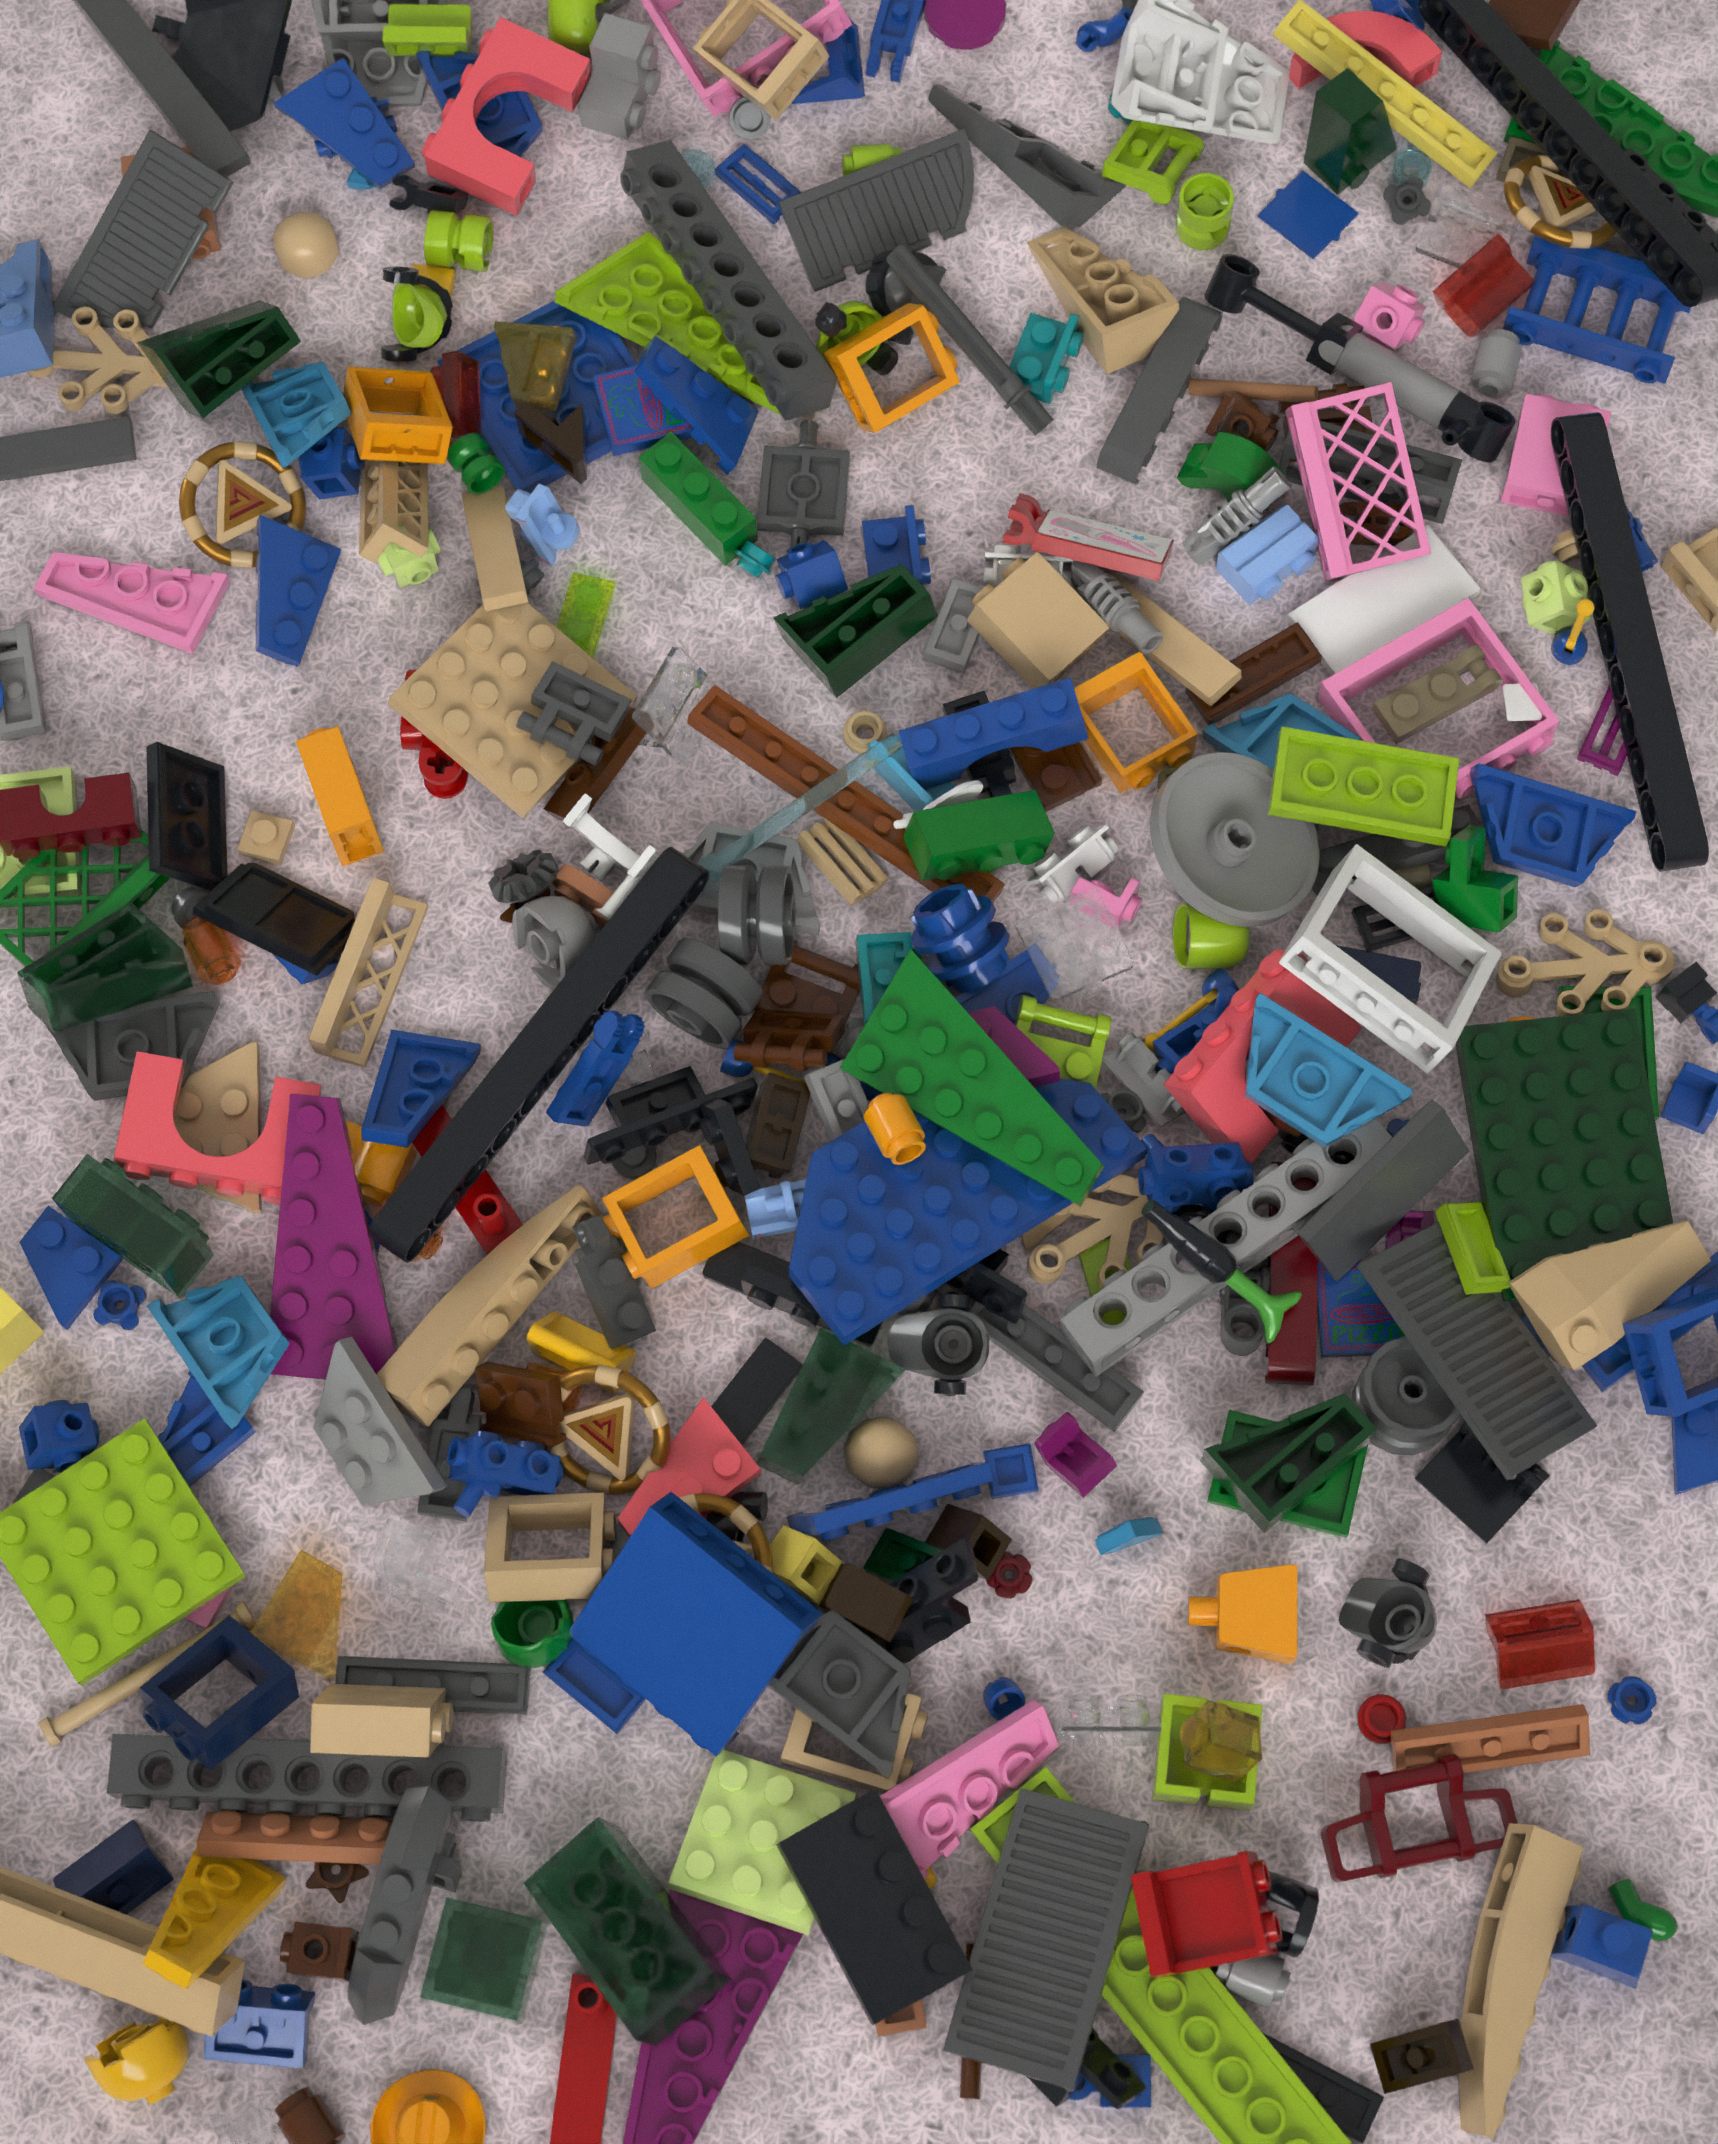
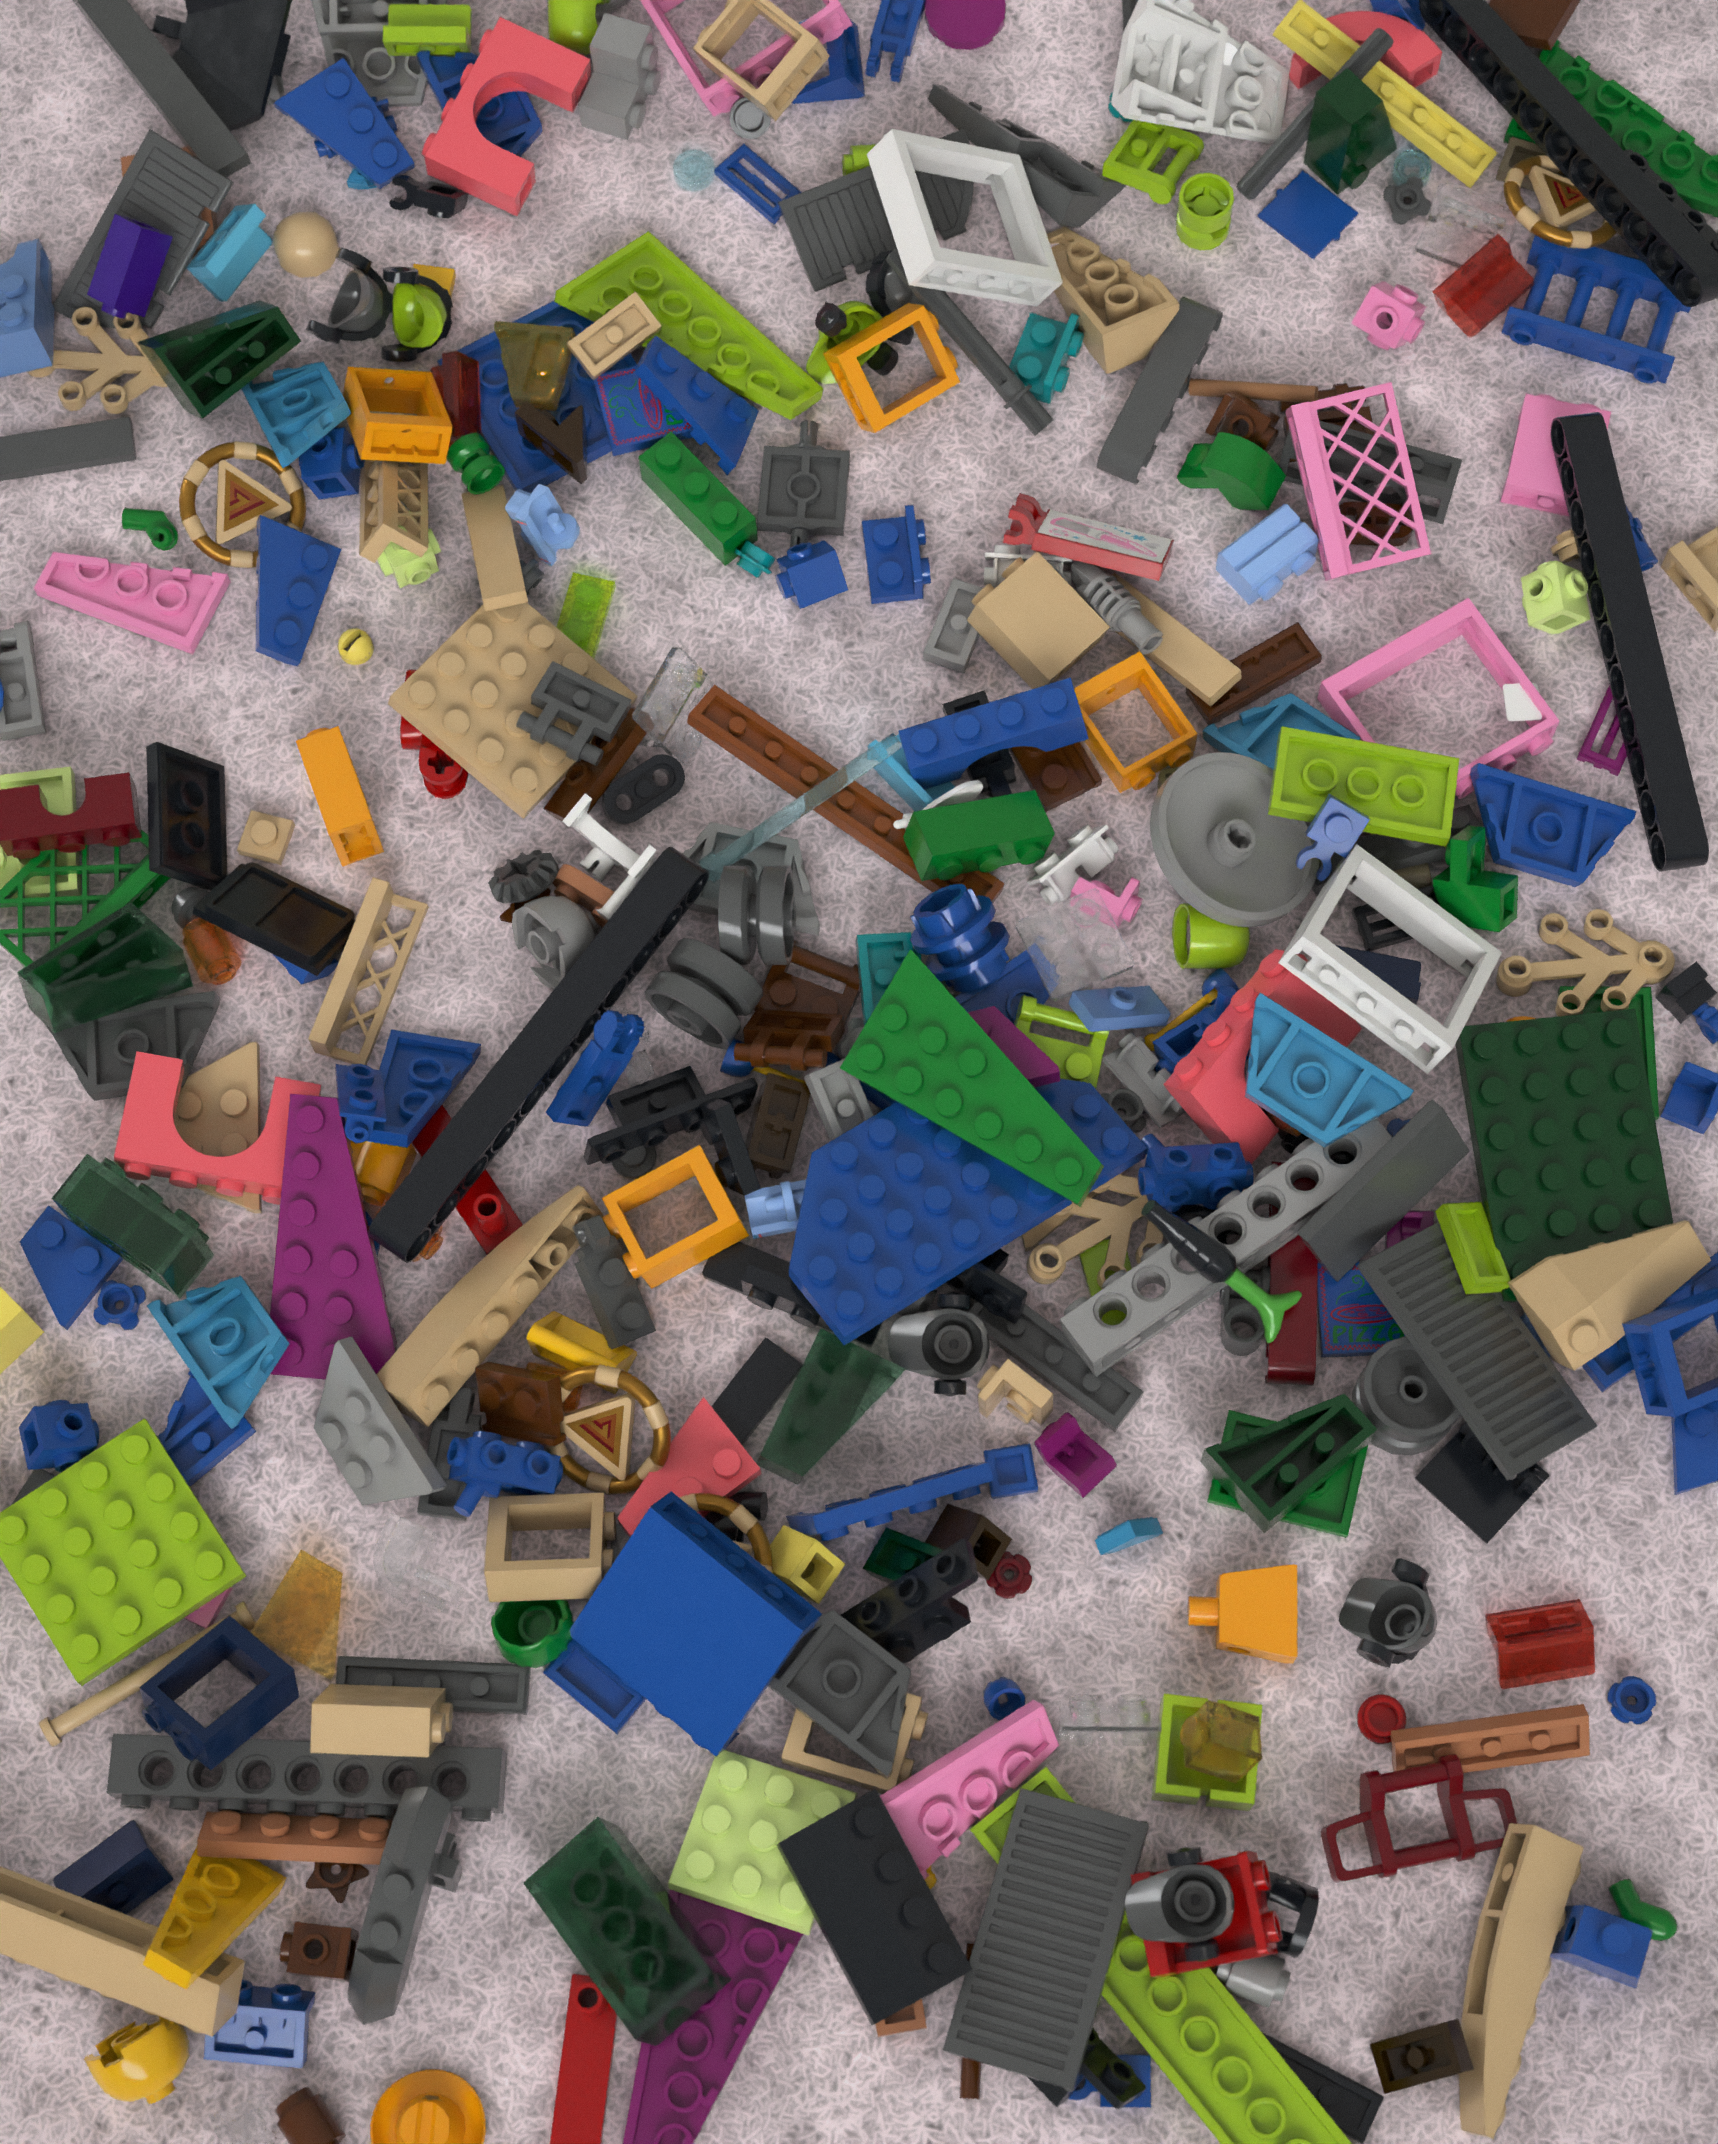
(129, 267): none -> dark purple brick
(155, 523): none -> green arm
(231, 251): none -> medium azure panel
(358, 650): none -> light yellow hinge
(359, 305): none -> cap
(360, 1099): none -> blue hinge
(458, 241): lime wheel -> none
(484, 1960): clear green brick -> none
(614, 336): none -> tan plate
(642, 790): none -> black plate
(728, 280): dark grey brick -> none
(842, 858): tan tile -> none
(859, 628): dark green wedge -> none
(859, 721): tan plate -> none
(866, 1601): dark brown slope -> none
(880, 1452): tan hair -> none
(895, 1128): light orange brick -> none
(928, 265): none -> white window
(1025, 1395): none -> tan bracket
(1102, 32): blue arm -> none
(1119, 1008): none -> medium blue plate
(1182, 1905): none -> dark grey cap
(1236, 515): light grey hinge -> none
(1297, 132): none -> dark grey axle
(1334, 830): none -> plate
(1341, 347): black piece -> none
(1383, 603): white tile -> none
(1436, 695): dark tan plate -> none
(1496, 363): light grey brick -> none
(1573, 638): hinge -> none

